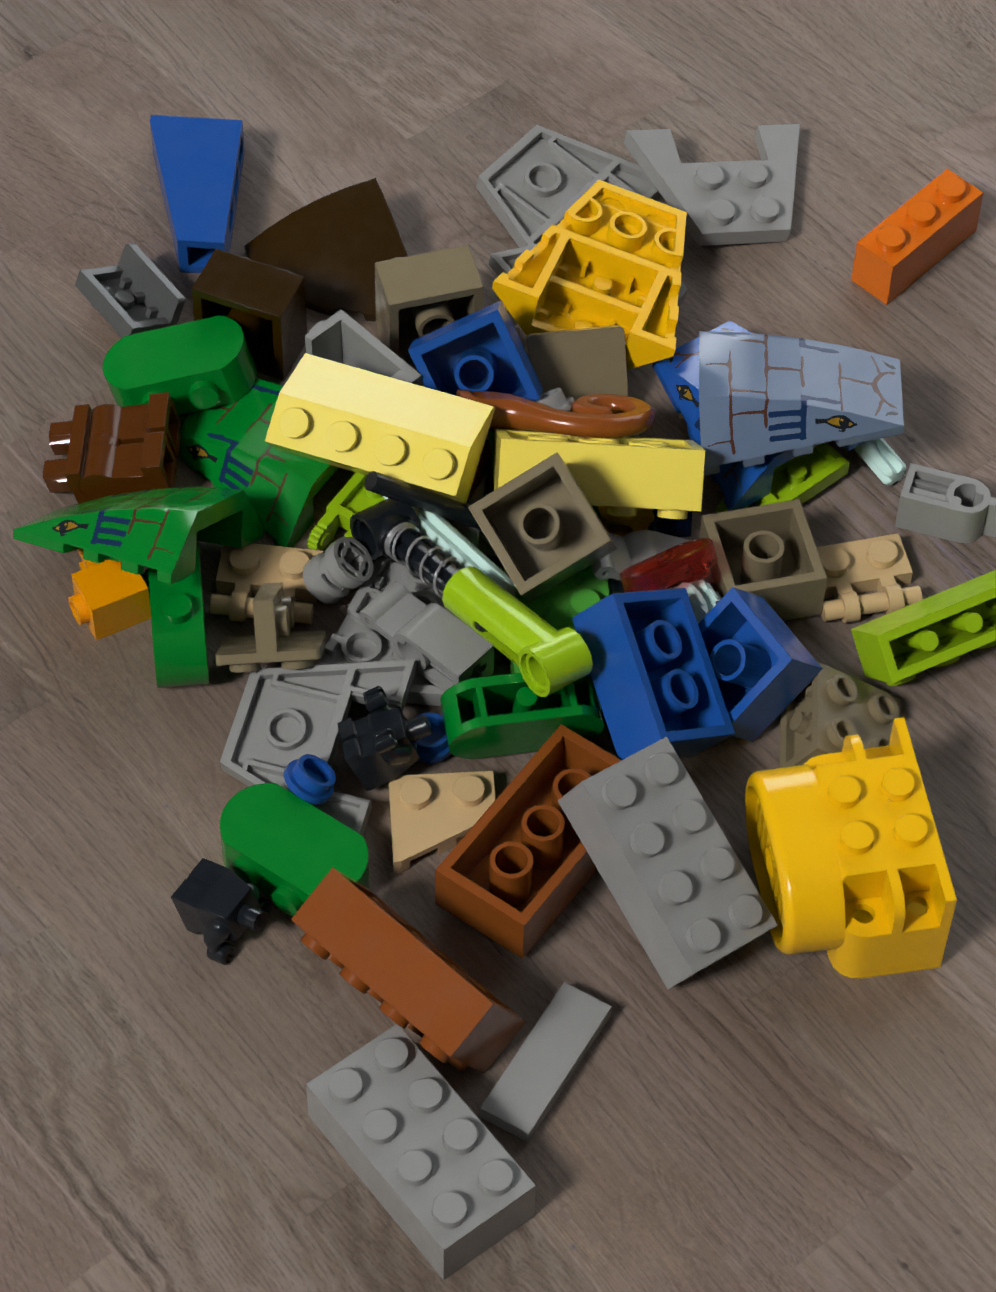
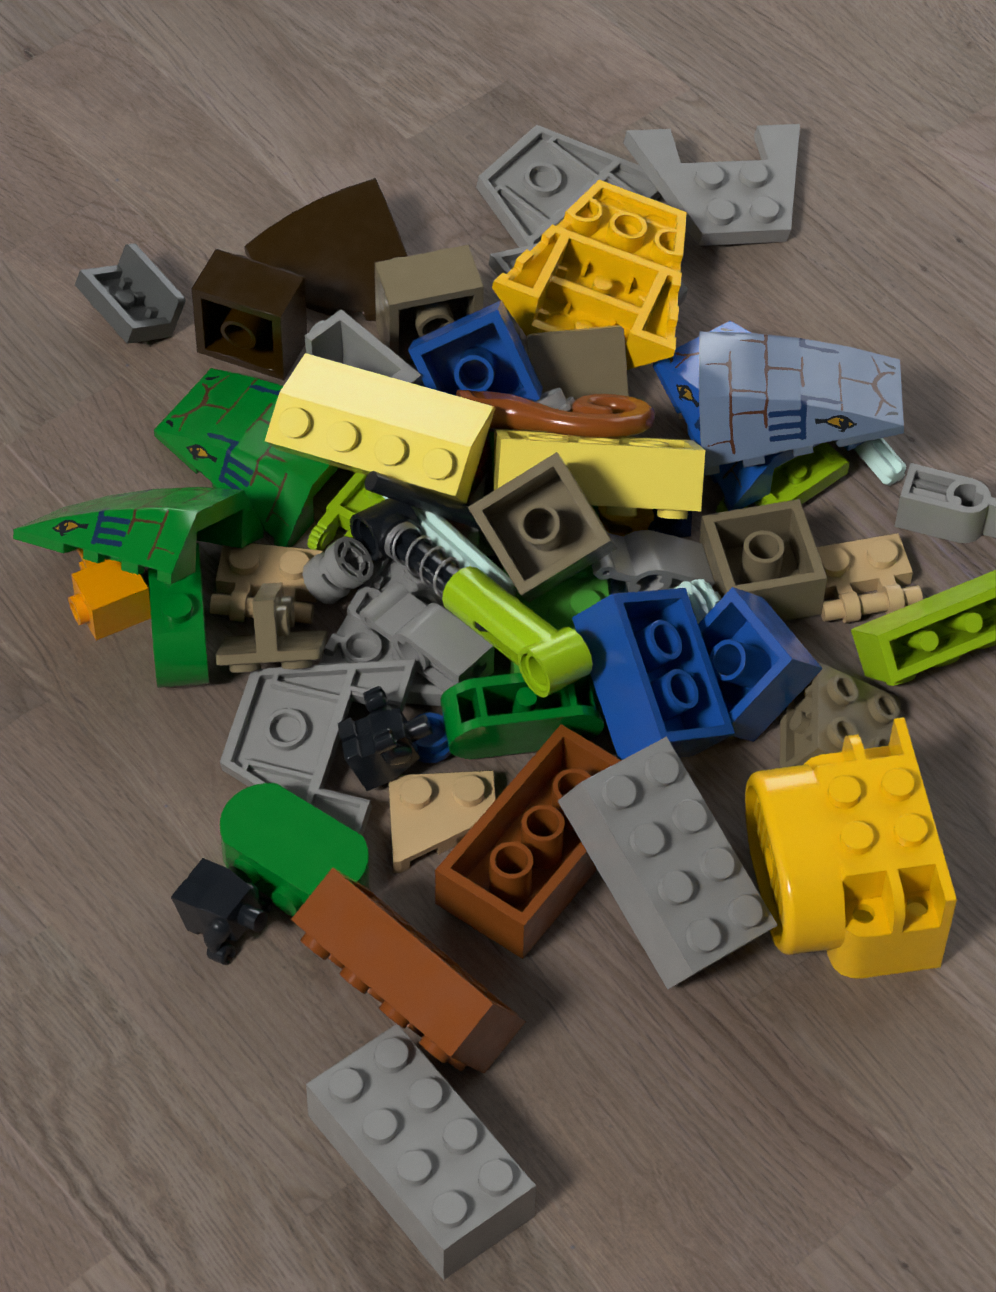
(115, 449): reddish brown hips -> none
(195, 361): green brick -> none
(199, 181): blue slope -> none
(310, 779): blue plate -> none
(545, 1062): light grey tile -> none
(682, 562): clear red plate -> none
(916, 236): orange brick -> none

